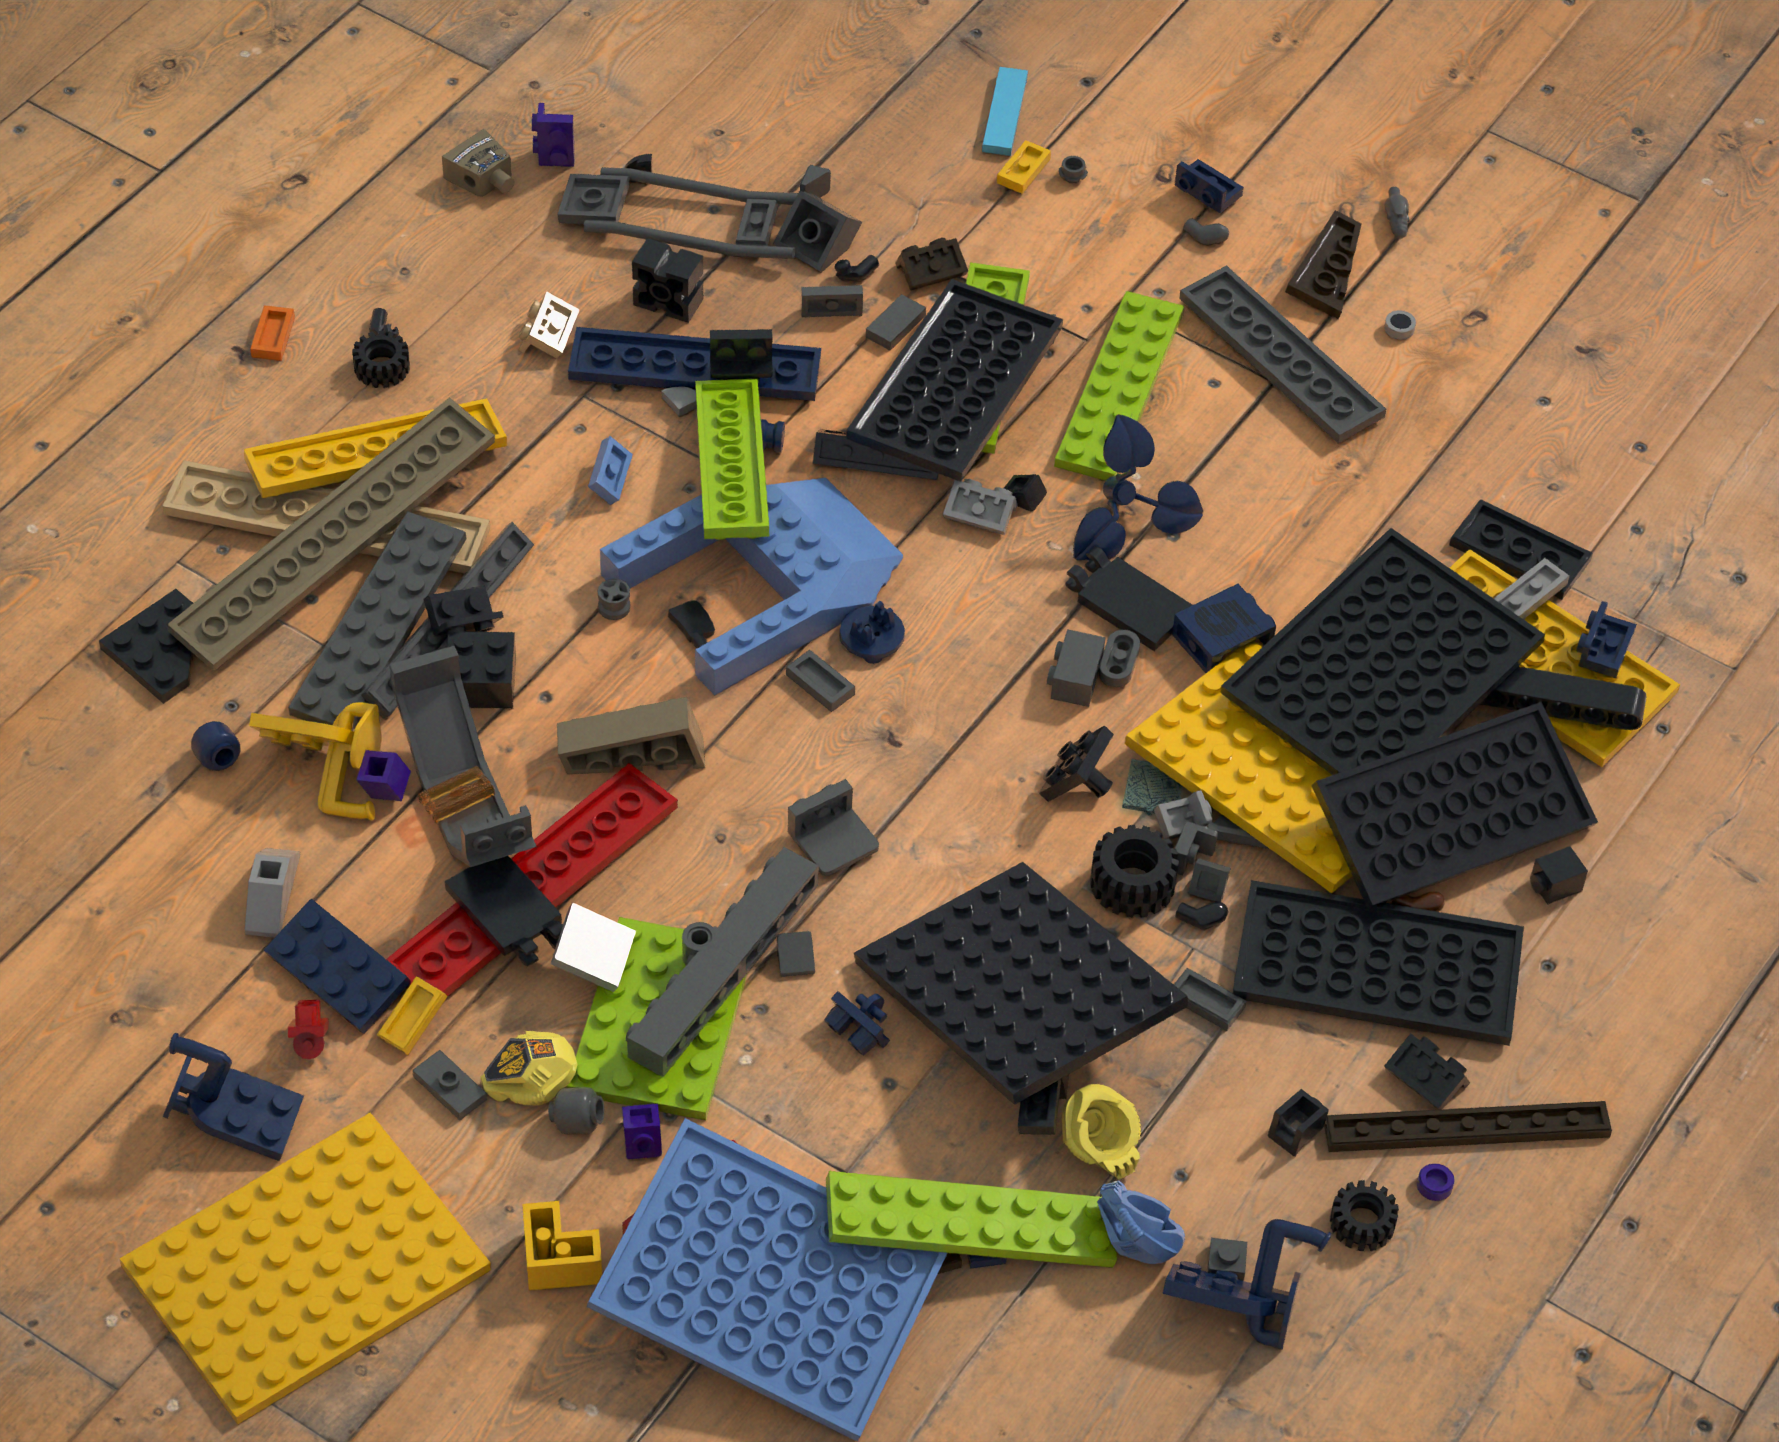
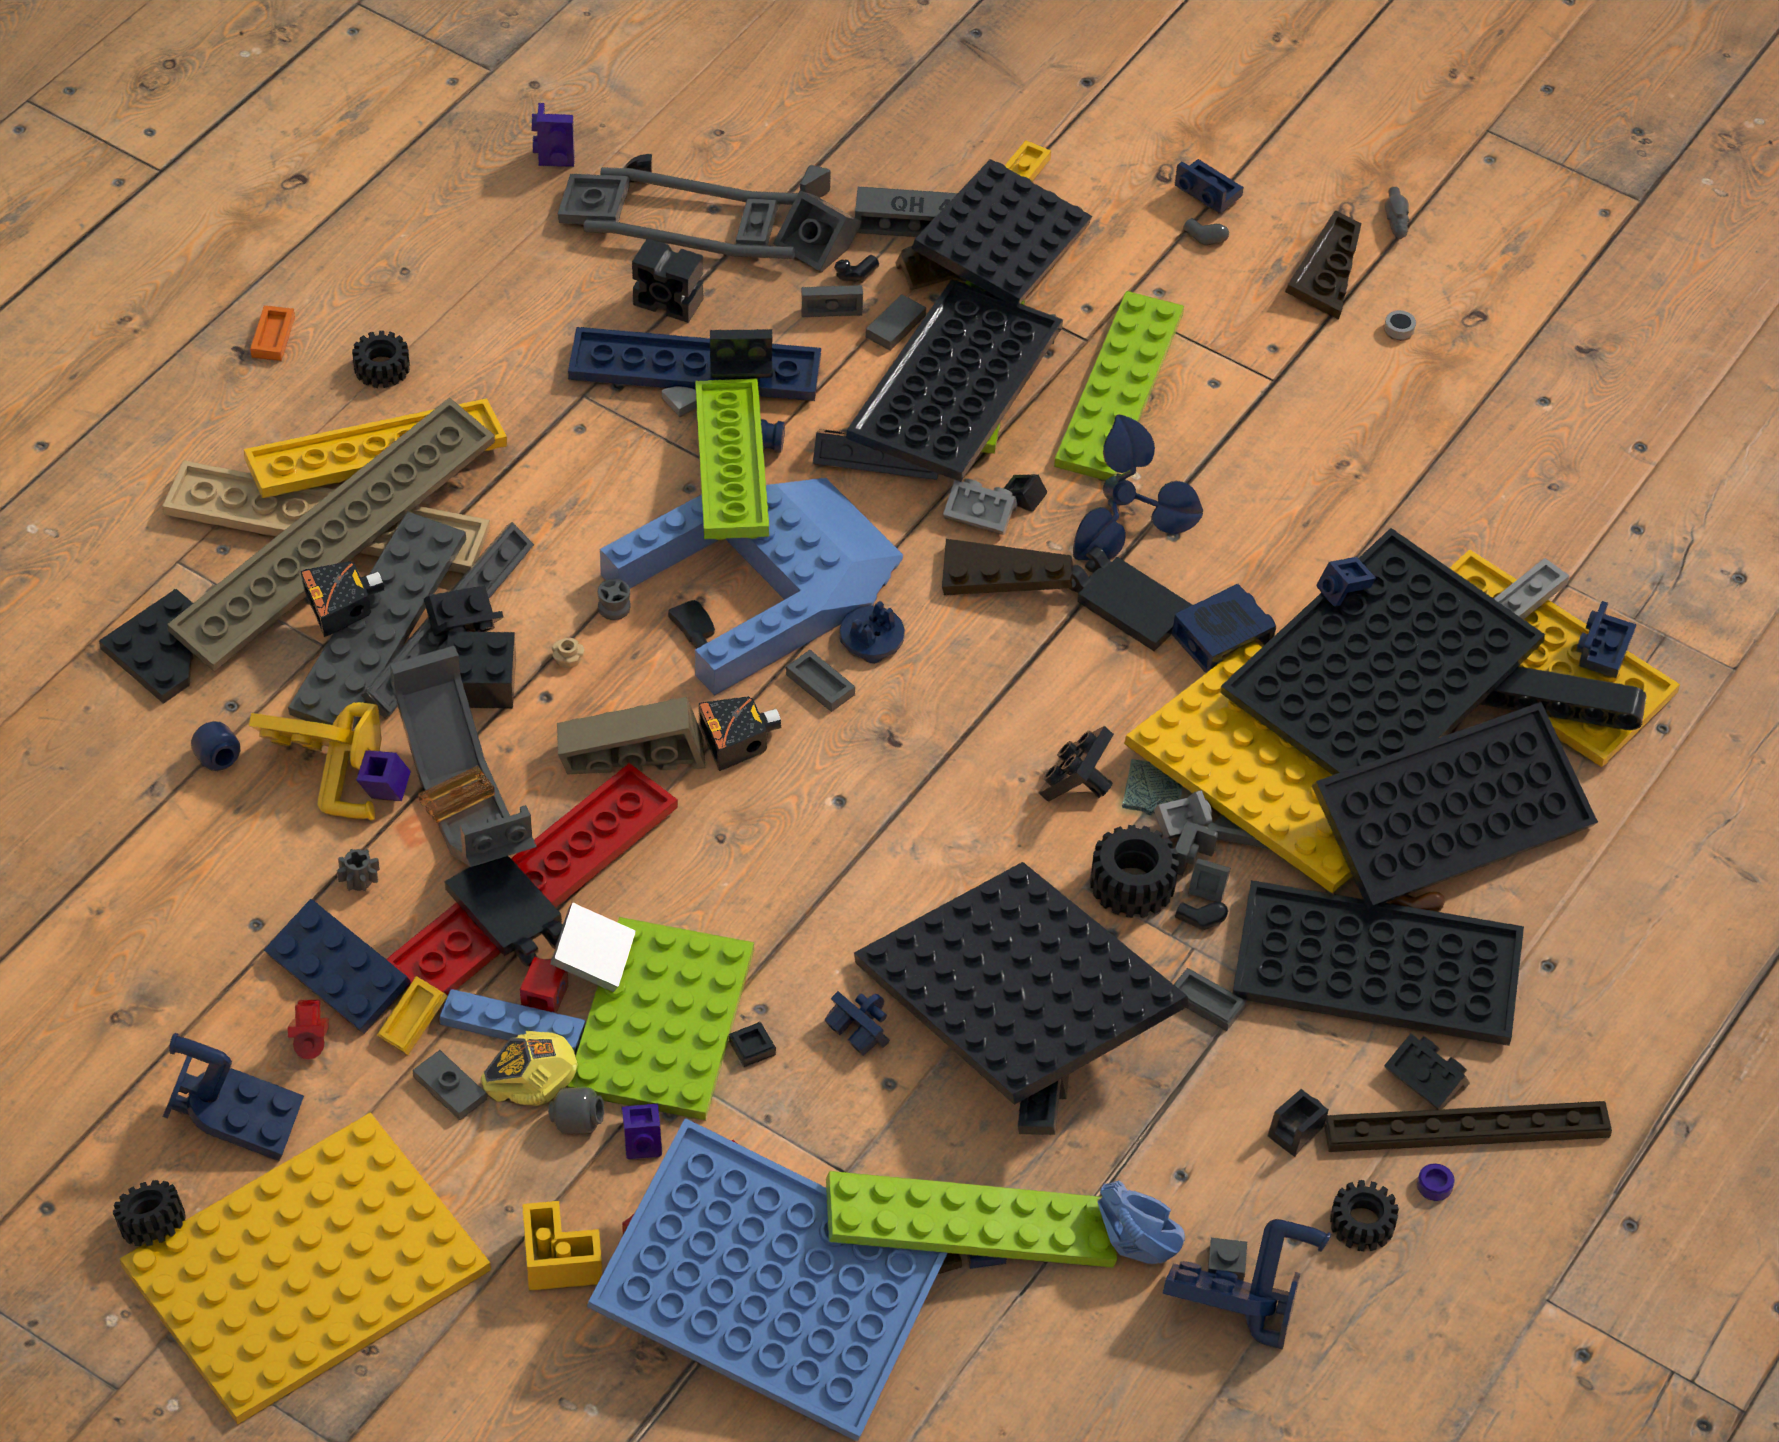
(149, 1213): none -> black tyre
(270, 891): light grey slope -> none
(339, 594): none -> black torso
(358, 869): none -> dark grey gear
(378, 323): black arm -> none
(479, 165): dark tan torso -> none
(506, 1019): none -> medium blue plate
(544, 986): none -> red brick
(548, 326): bracket -> none
(567, 652): none -> tan plate
(610, 470): medium blue plate -> none
(719, 960): dark grey hinge -> none
(735, 729): none -> black torso
(752, 1044): none -> black tile
(795, 953): dark grey slope -> none
(830, 829): dark grey bracket -> none
(898, 210): none -> dark grey brick
(994, 568): none -> dark brown wing
(1002, 232): none -> black plate
(1005, 111): medium azure tile -> none
(1073, 169): dark grey plate -> none
(1077, 667): dark grey brick -> none
(1102, 1129): light yellow helmet -> none
(1117, 664): dark grey plate -> none
(1282, 354): dark grey plate -> none
(1344, 577): none -> dark blue bracket
(1517, 544): black tile -> none
(1558, 875): black brick -> none

